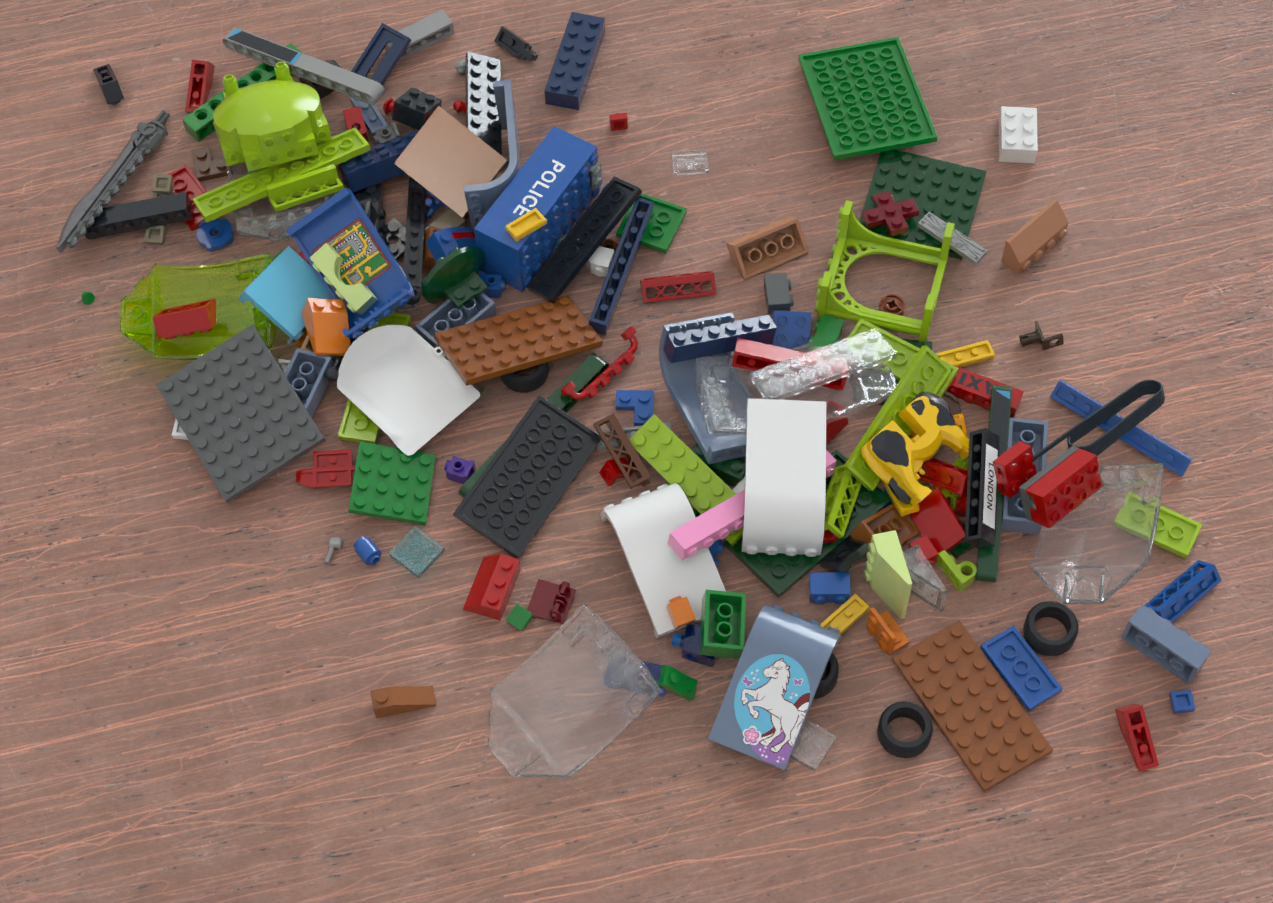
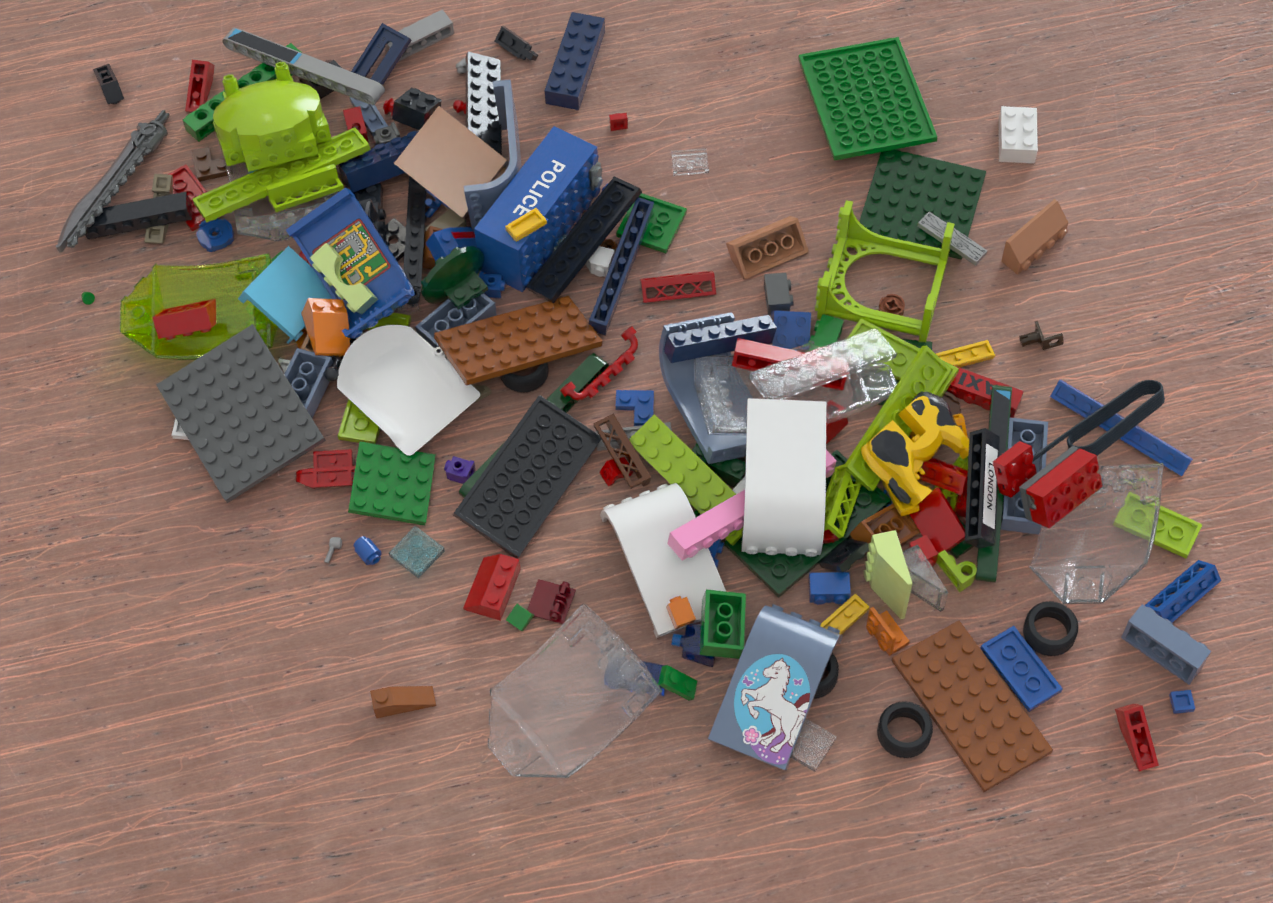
(890, 213): dark red plate -> none

